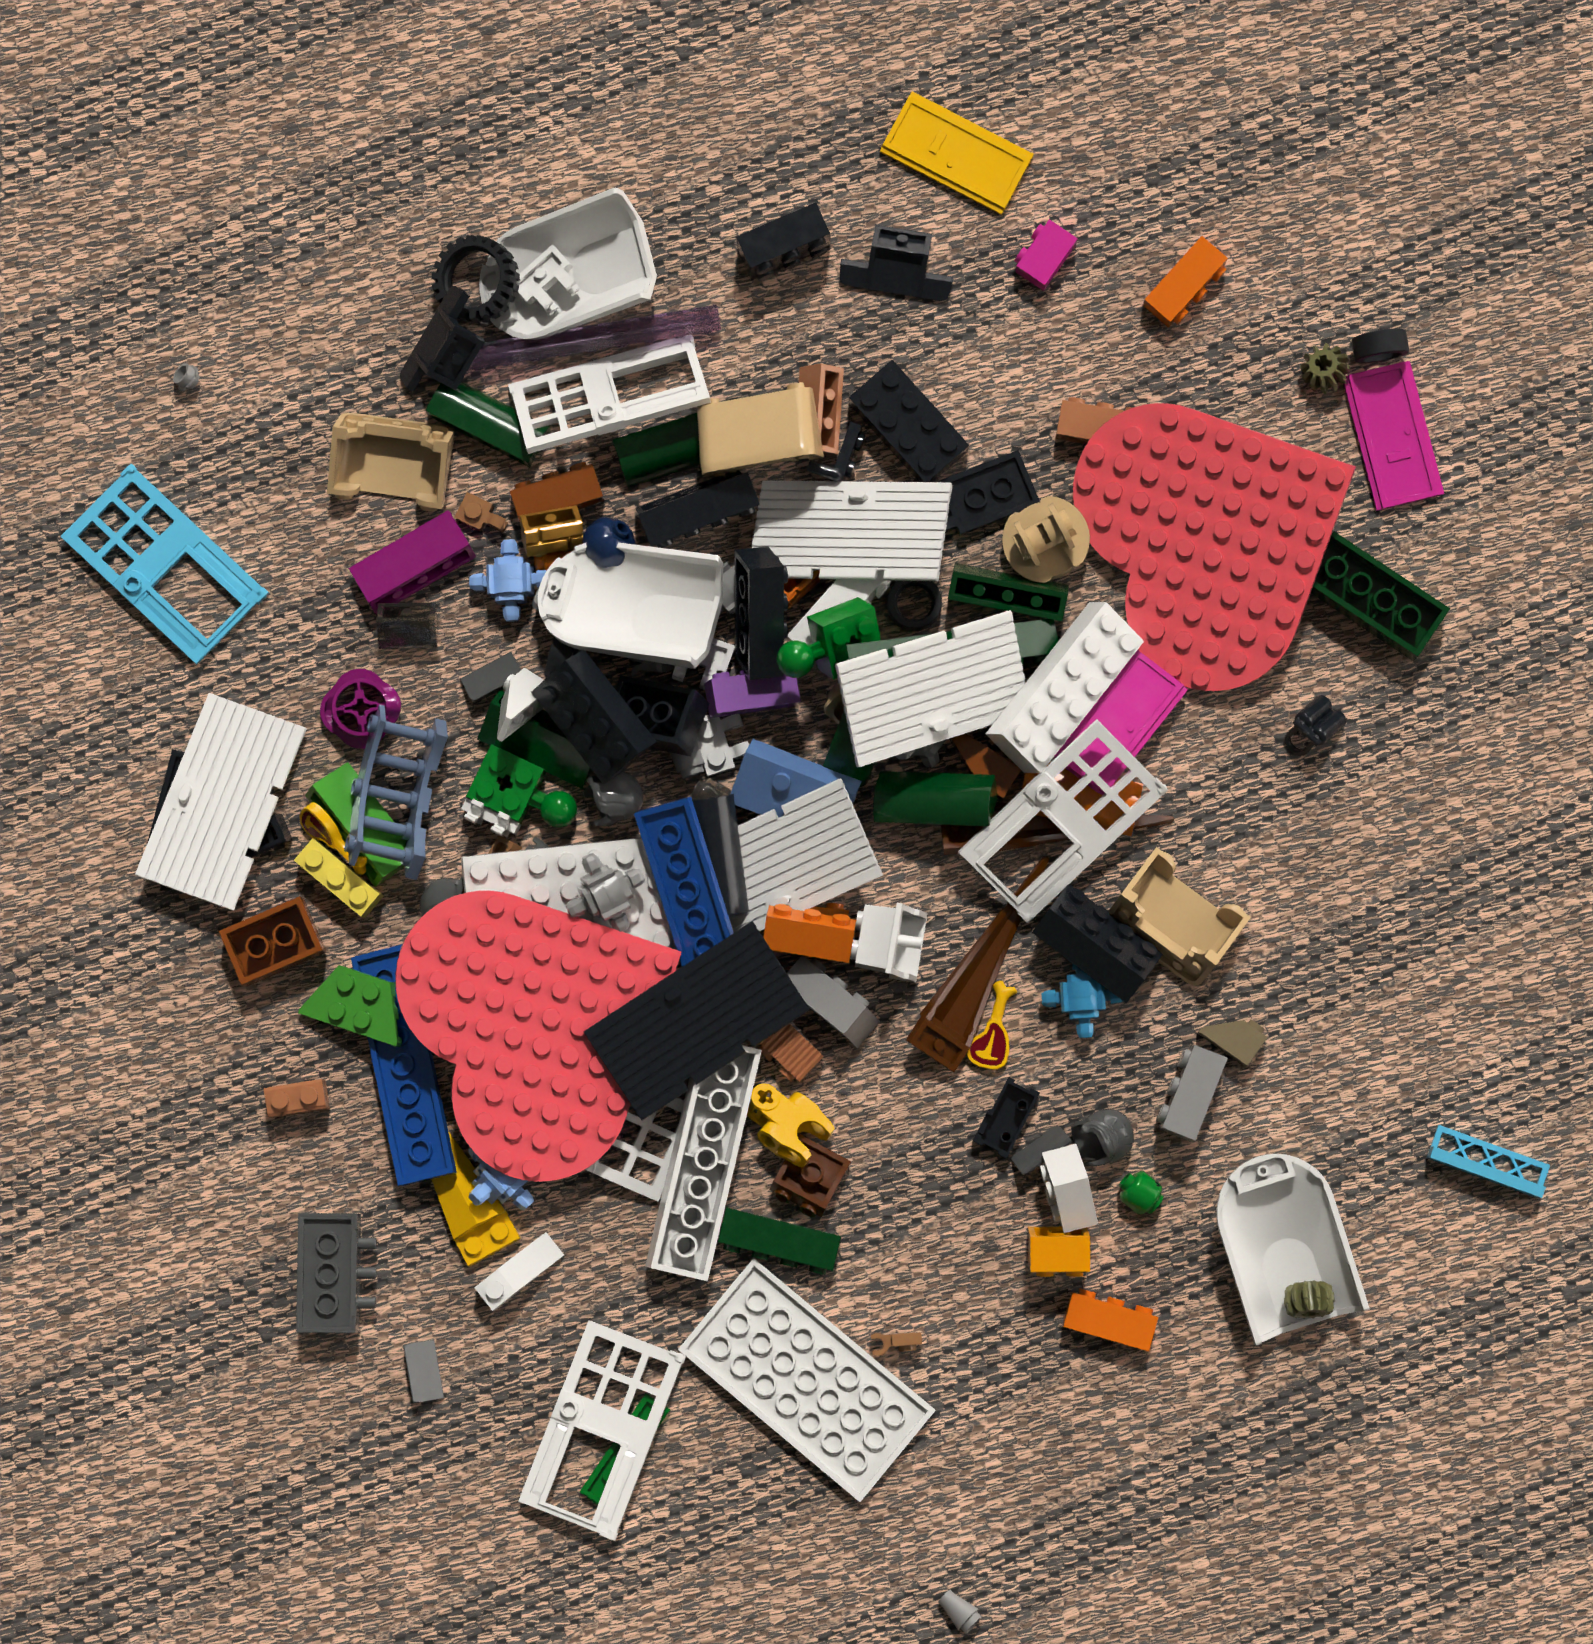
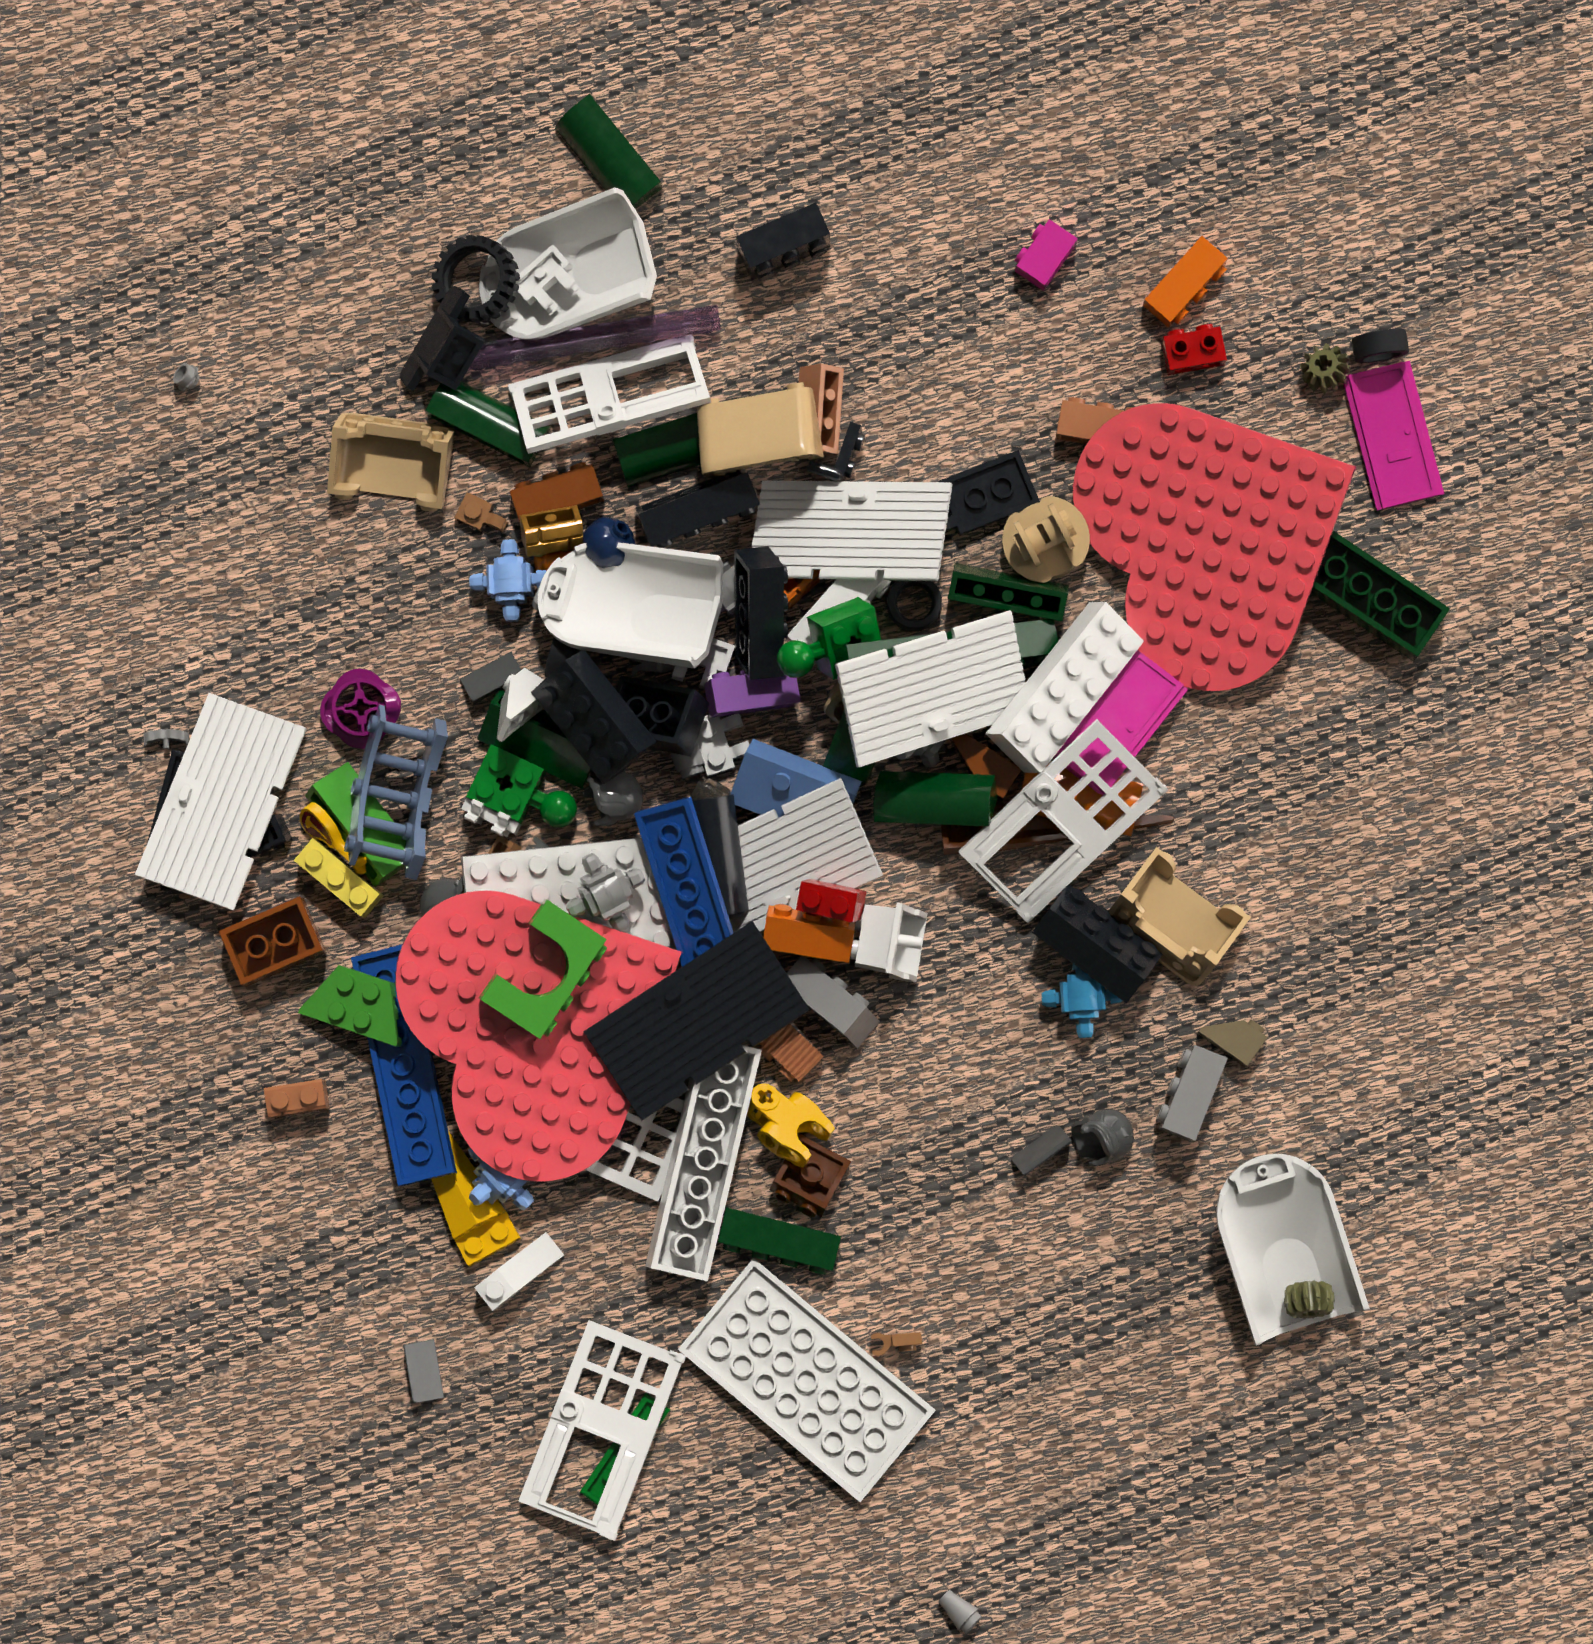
(158, 559): medium azure door -> none
(165, 736): none -> light grey piece
(331, 1273): dark grey piece -> none
(407, 625): clear smoke brick -> none
(413, 561): magenta brick -> none
(579, 947): none -> bright green arch
(607, 152): none -> dark green brick
(831, 900): none -> red brick
(897, 266): black plate -> none
(908, 423): black brick -> none
(956, 153): yellow piece -> none
(956, 1008): reddish brown plate -> none
(992, 1046): piece -> none
(1006, 1118): black piece -> none
(1056, 1251): light orange brick -> none
(1068, 1188): white brick -> none
(1110, 1320): orange brick -> none
(1140, 1192): green head -> none
(1193, 349): none -> red brick
(1317, 723): black piece -> none
(1483, 1171): medium azure fence -> none

